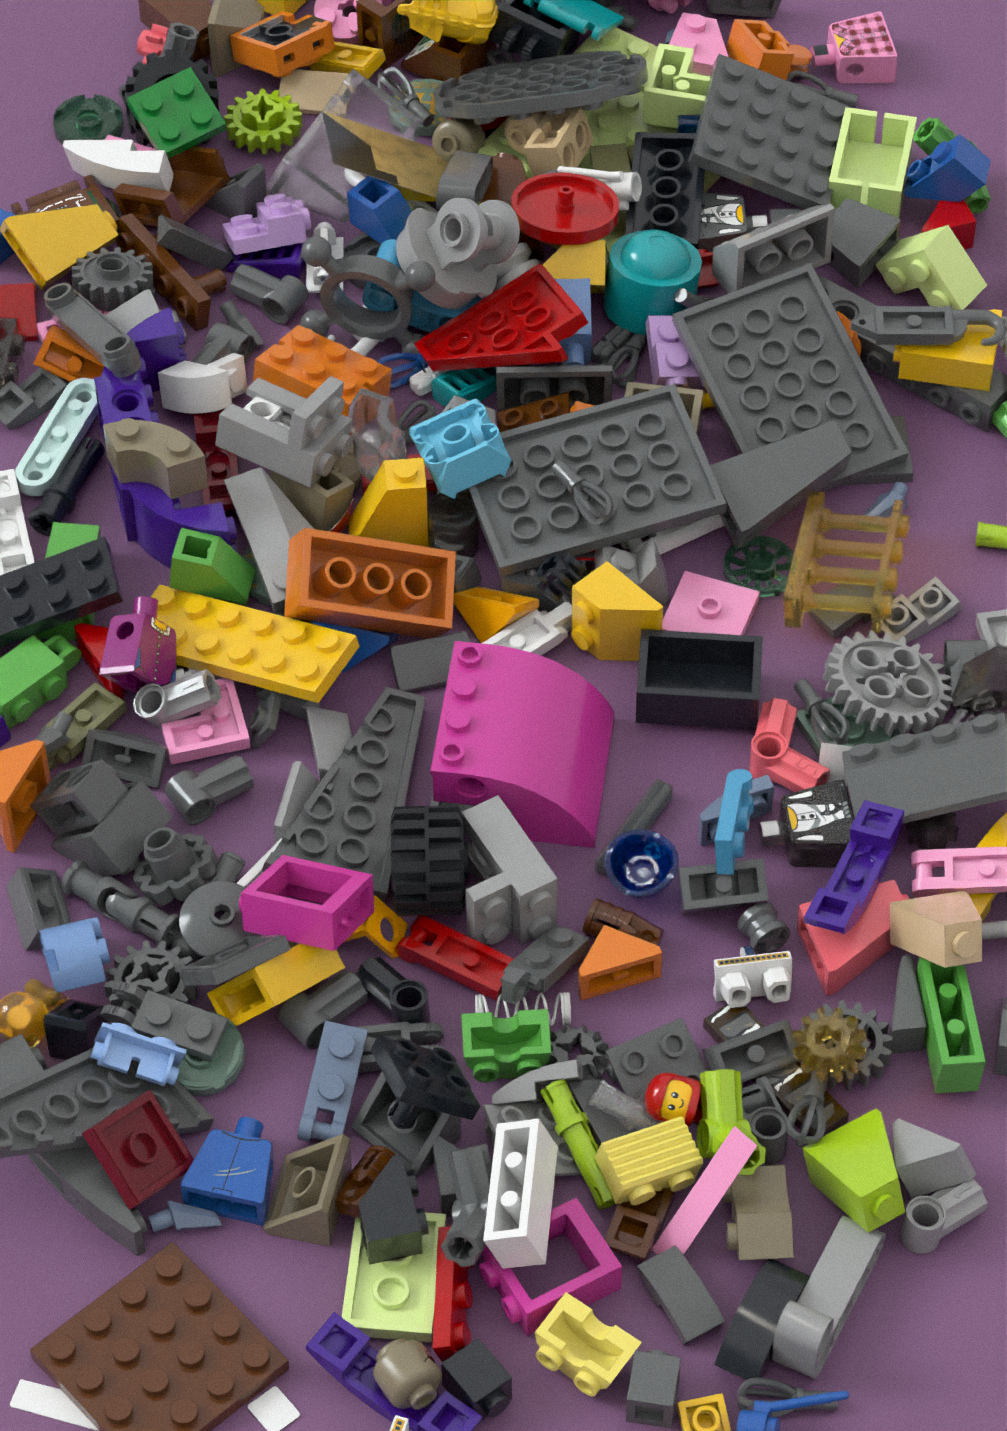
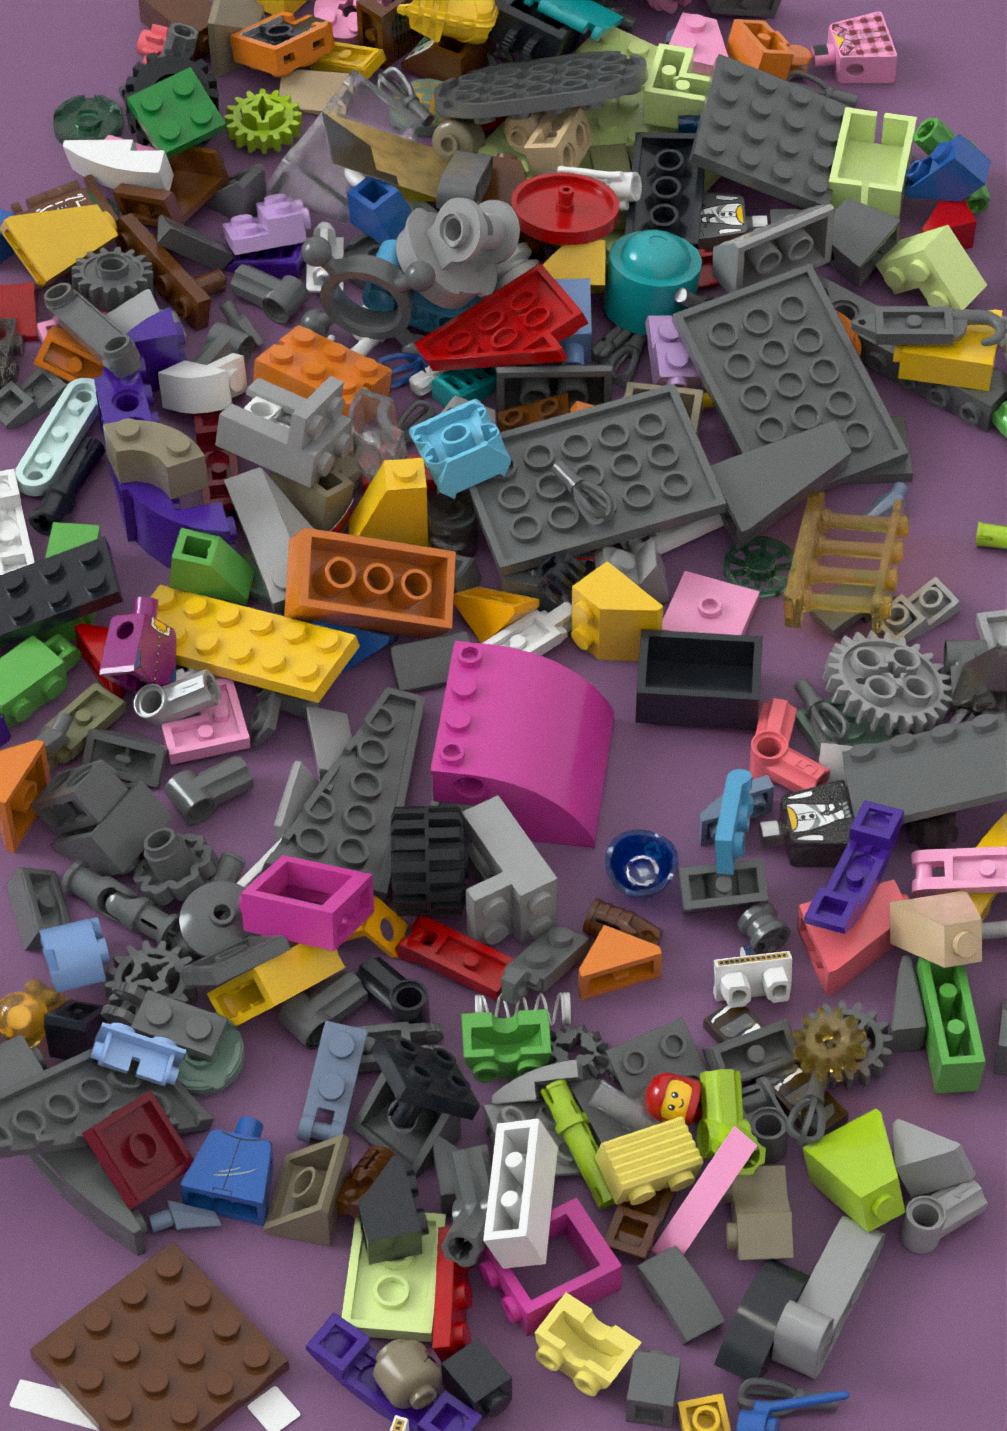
(641, 816): dark grey axle -> none

